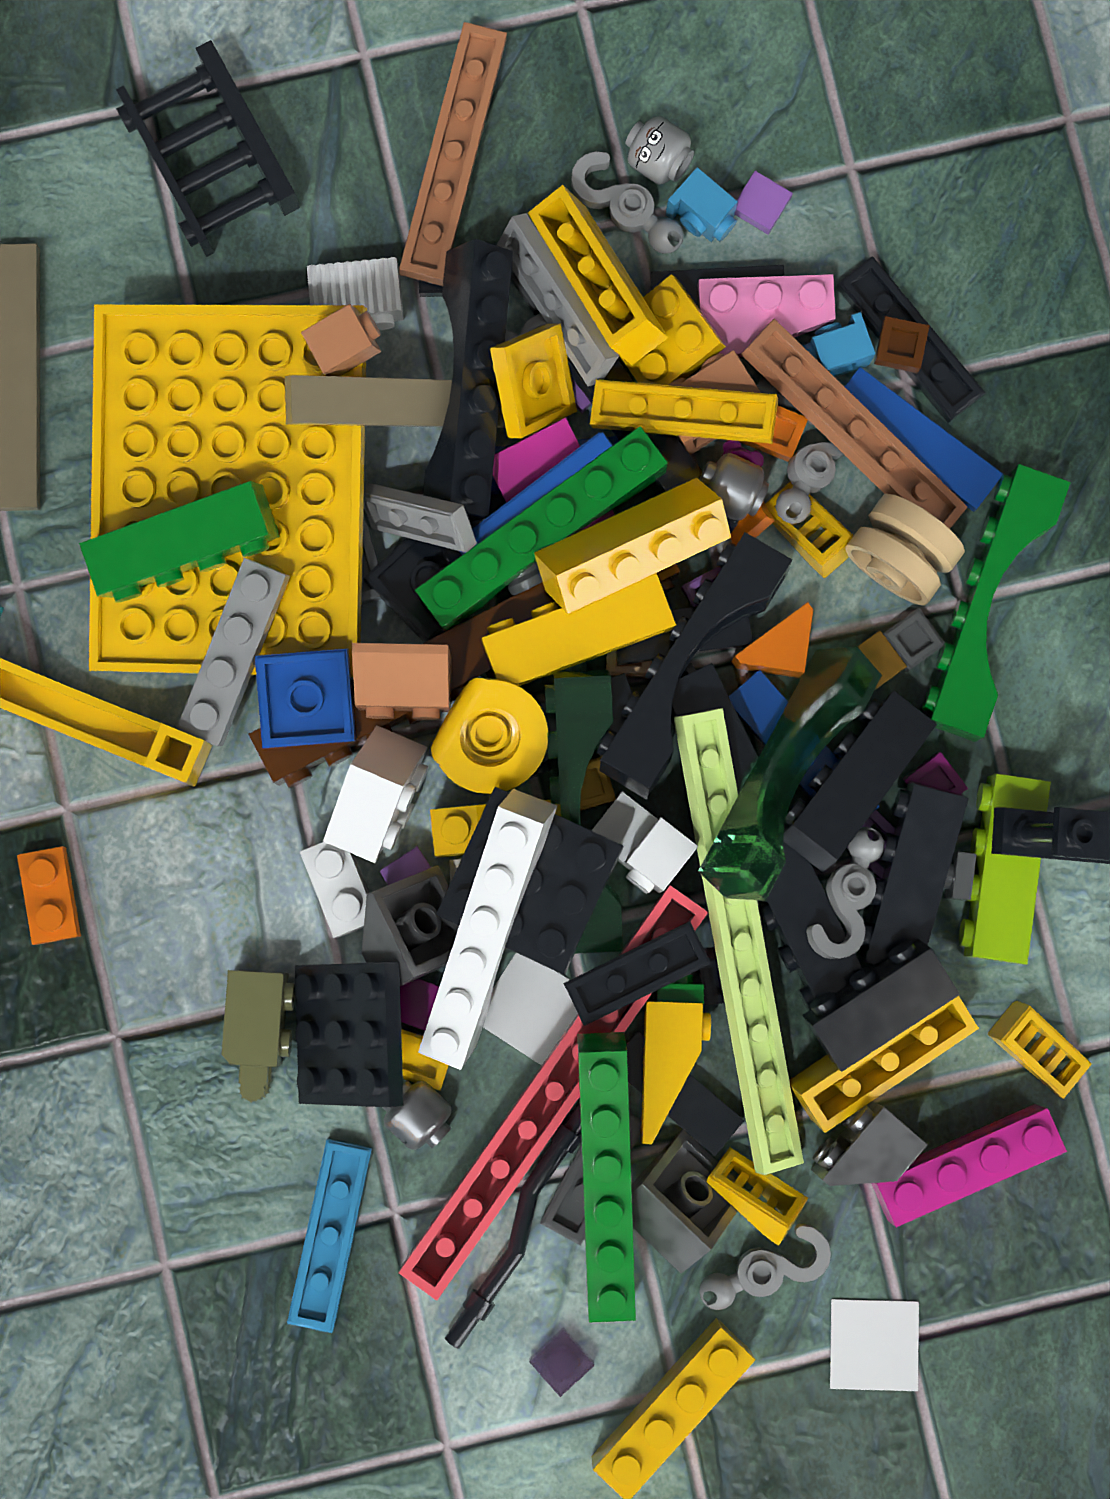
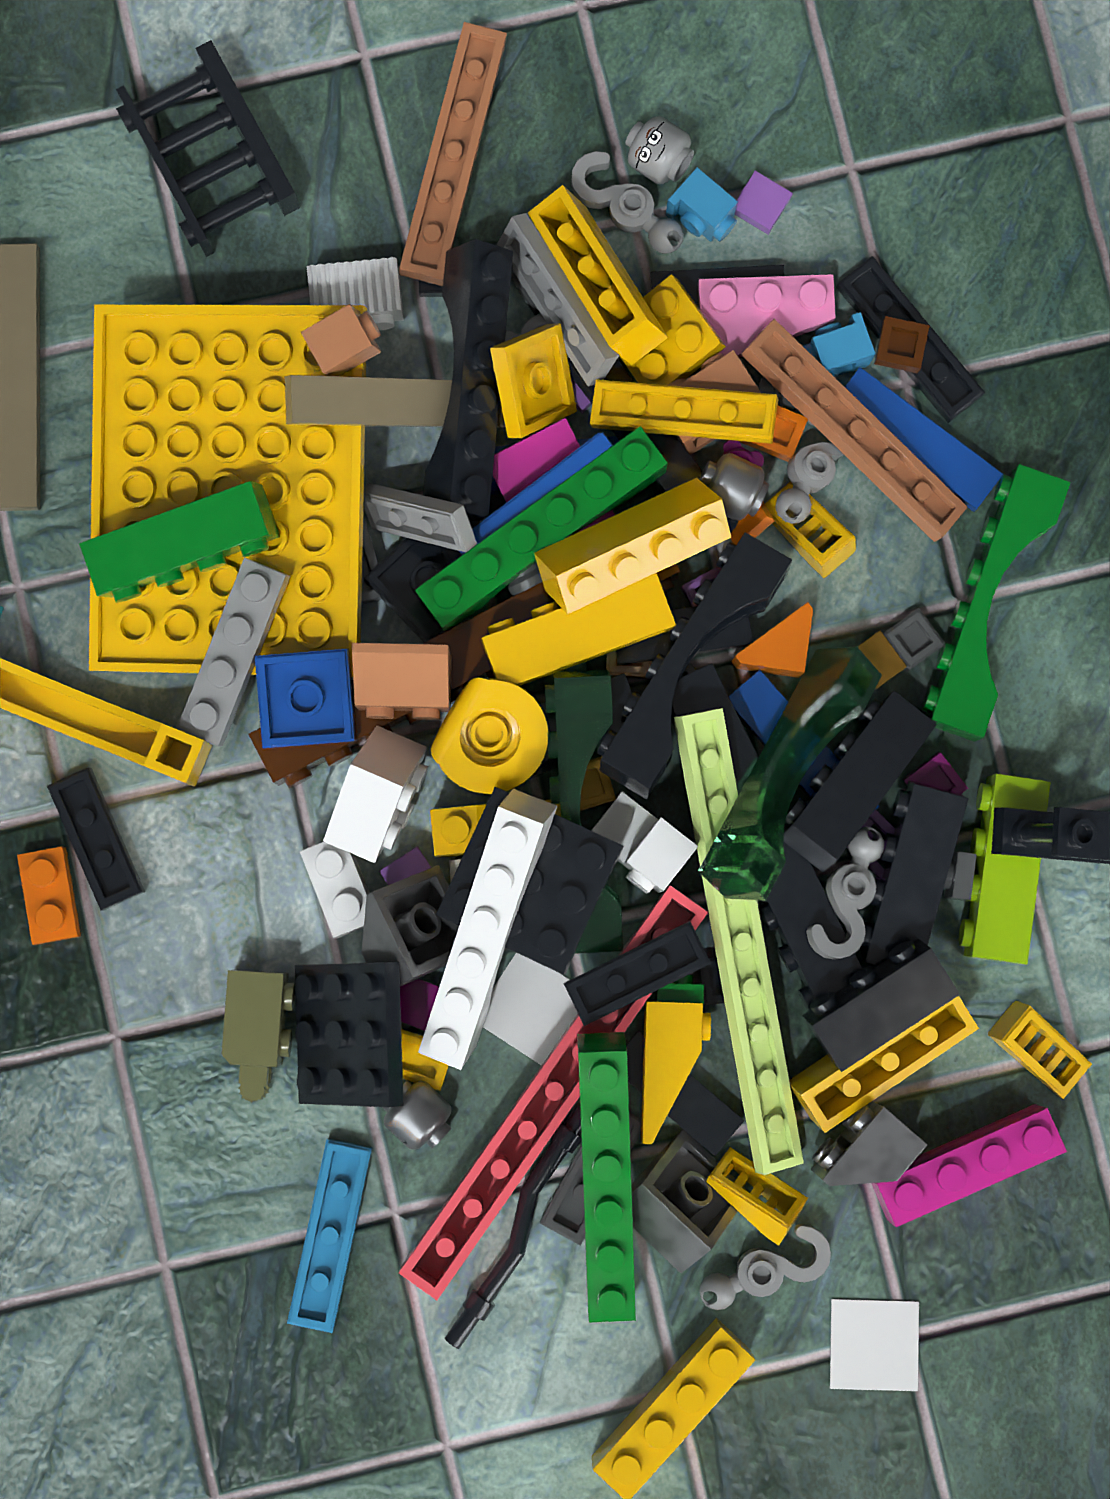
(95, 839): none -> black tile
(561, 1362): clear purple plate -> none
(905, 549): tan wheel -> none

